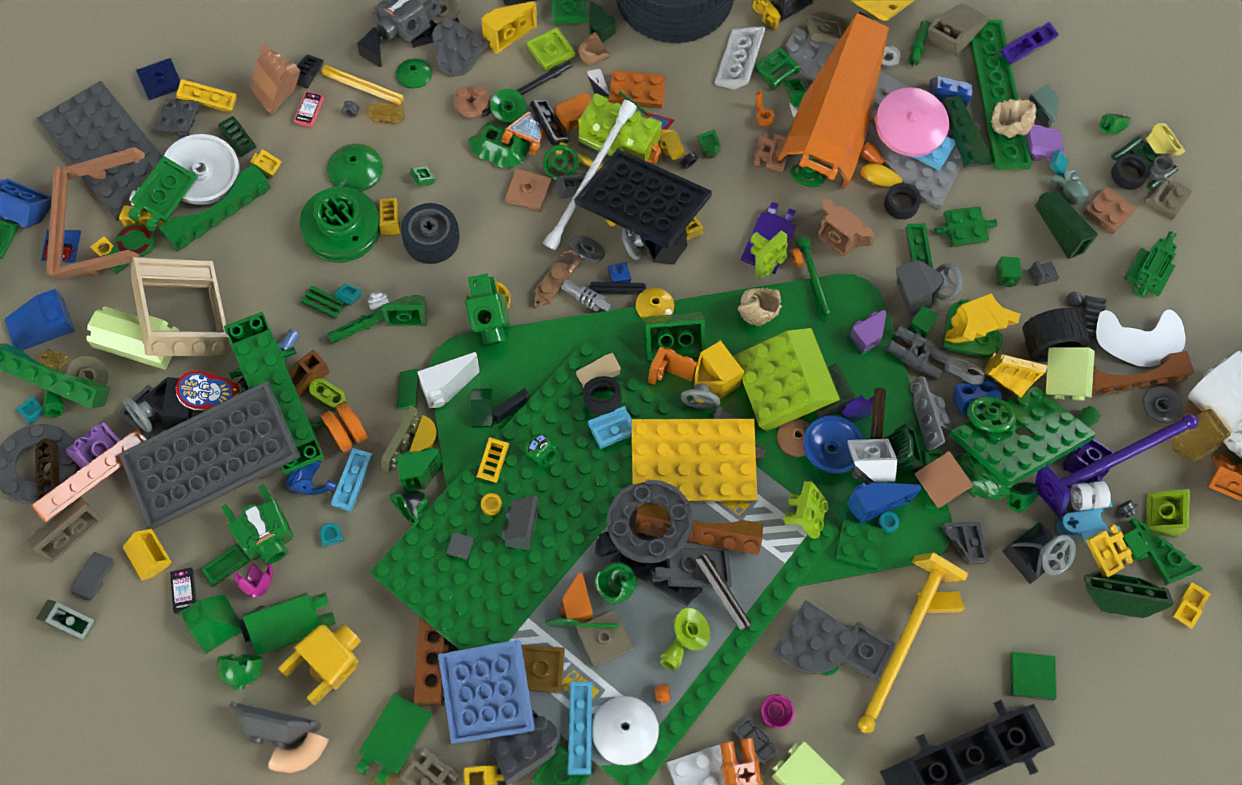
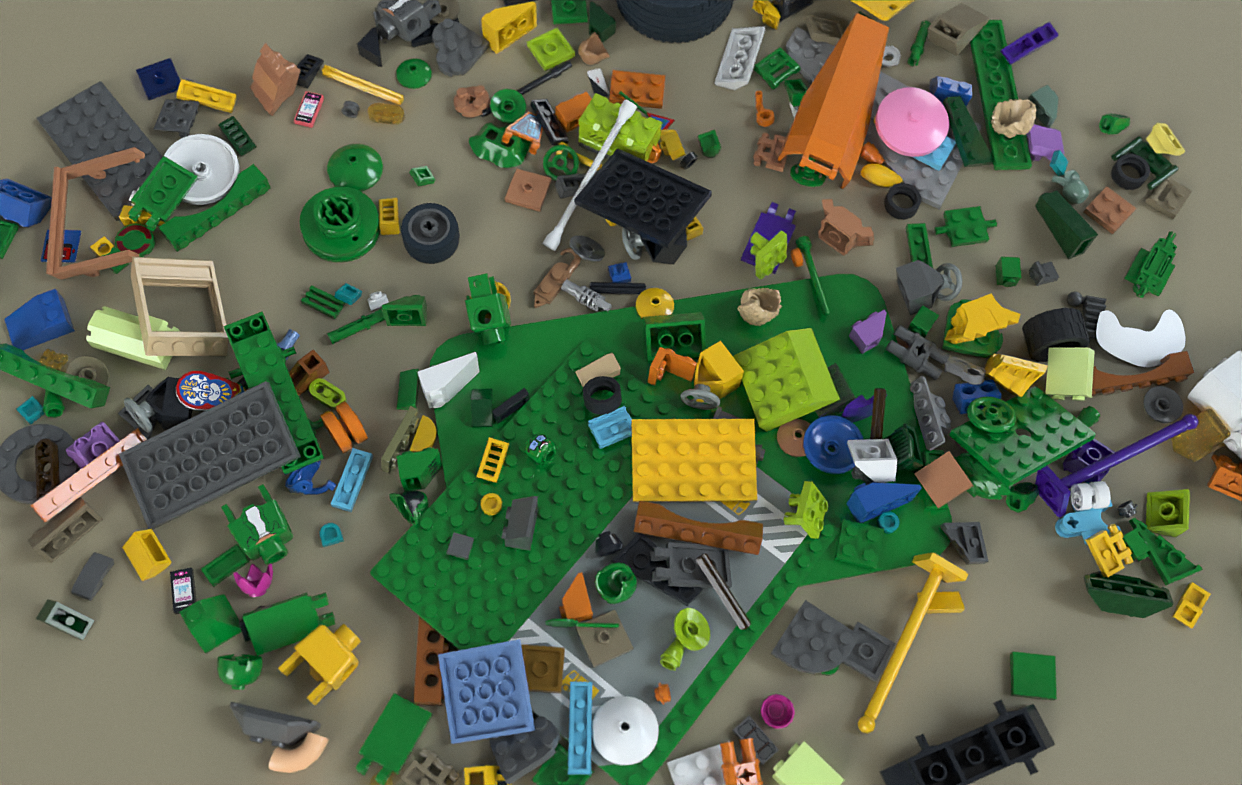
(266, 163): yellow bracket -> none
(650, 492): dark grey plate -> none
(1039, 551): black piece -> none
(1161, 168): dark grey wheel -> none

